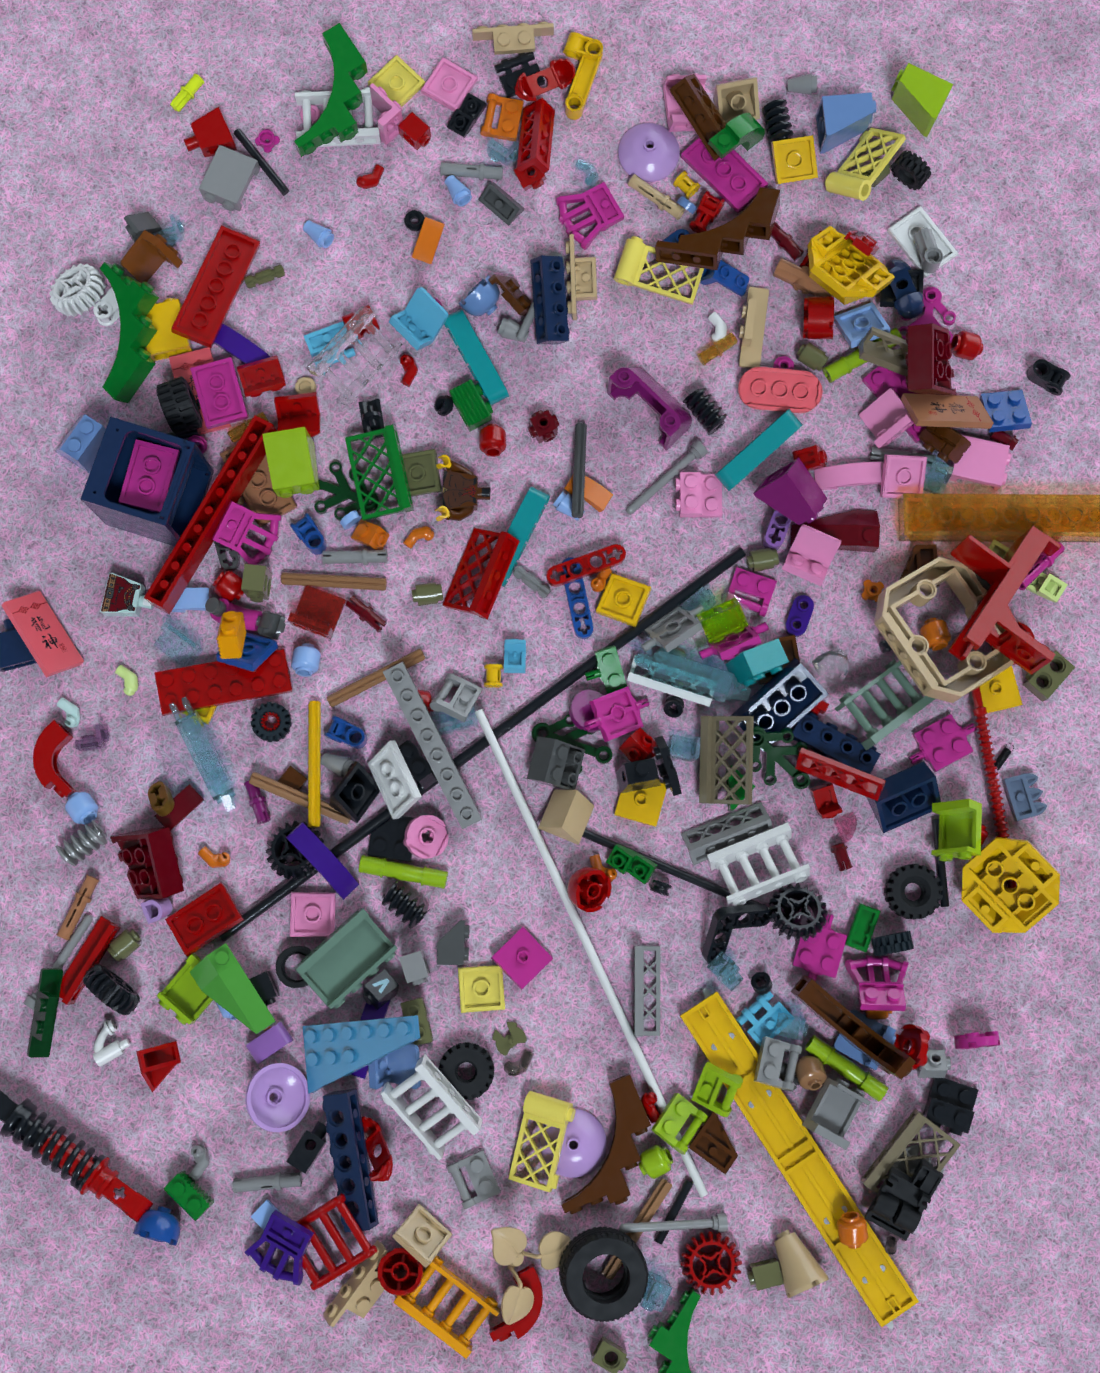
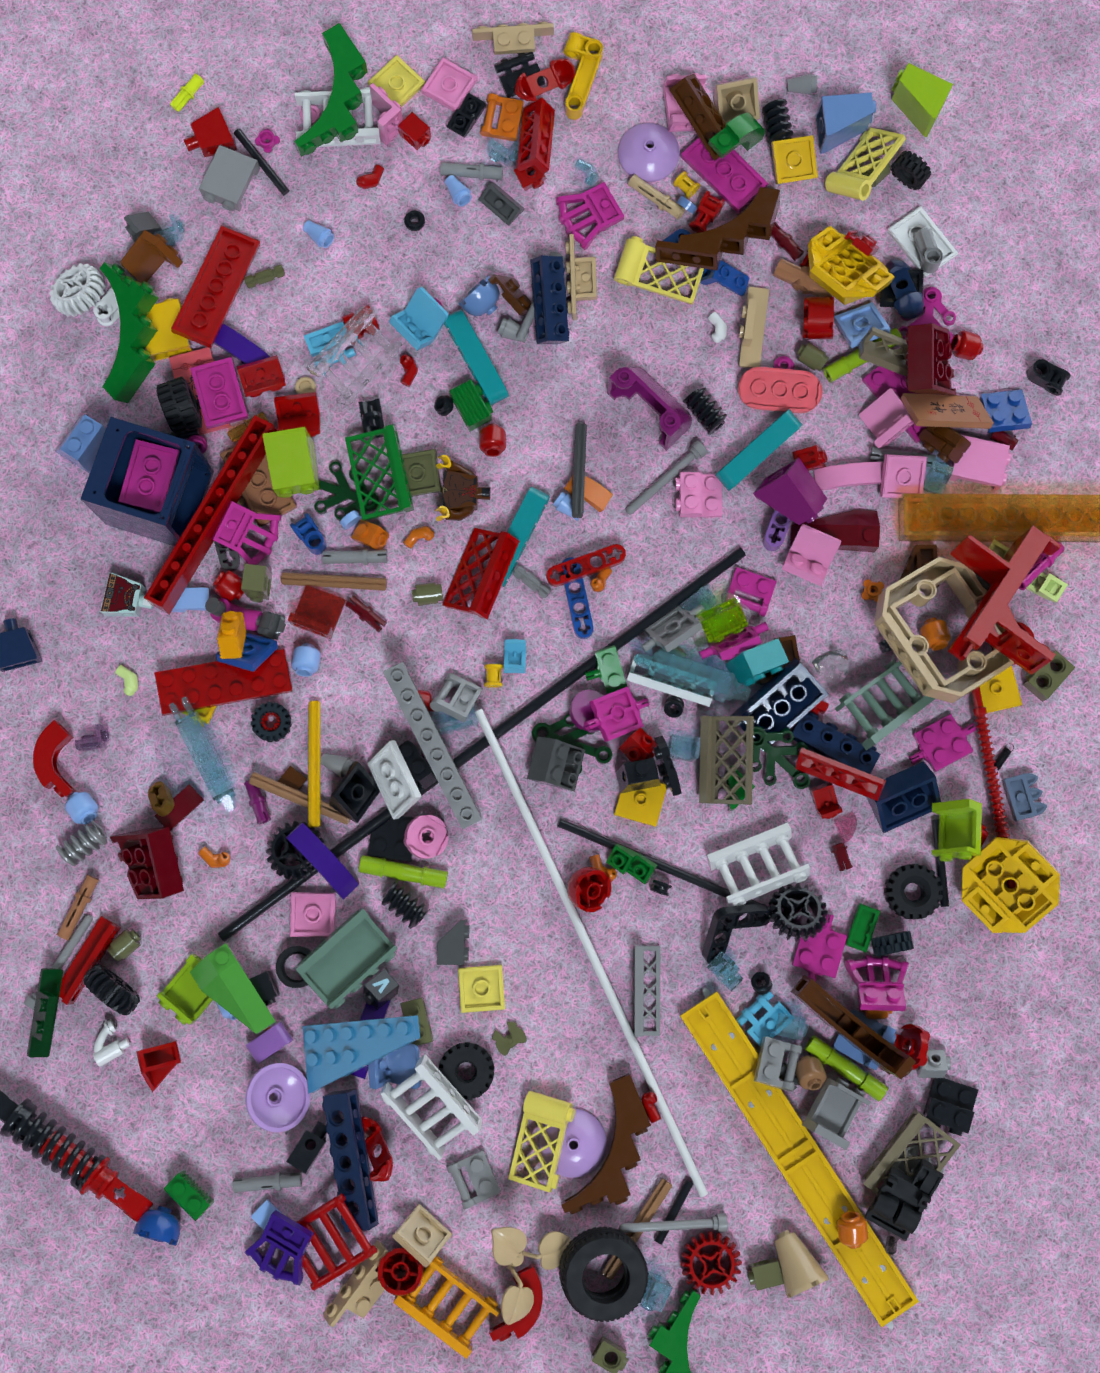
(42, 633): coral tile -> none
(72, 712): light aqua arm -> none
(156, 909): lavender plate -> none
(177, 646): clear light blue panel -> none
(201, 1159): light grey arm -> none
(204, 919): red plate -> none
(342, 732): blue piece -> none
(372, 679): medium nougat axle -> none
(415, 967): light grey brick -> none
(428, 240): orange slope -> none
(520, 1066): clear smoke arm -> none
(522, 958): dark pink plate -> none
(540, 432): dark red brick -> none
(567, 815): tan slope -> none
(623, 600): yellow plate -> none
(655, 1161): lime head -> none
(673, 1119): lime plate -> none
(710, 1086): lime plate -> none
(714, 1144): reddish brown wing -> none
(717, 348): clear yellow axle -> none
(729, 834): light grey fence -> none
(762, 559): olive brick -> none
(799, 615): dark purple plate -> none
(976, 1040): dark pink plate -> none

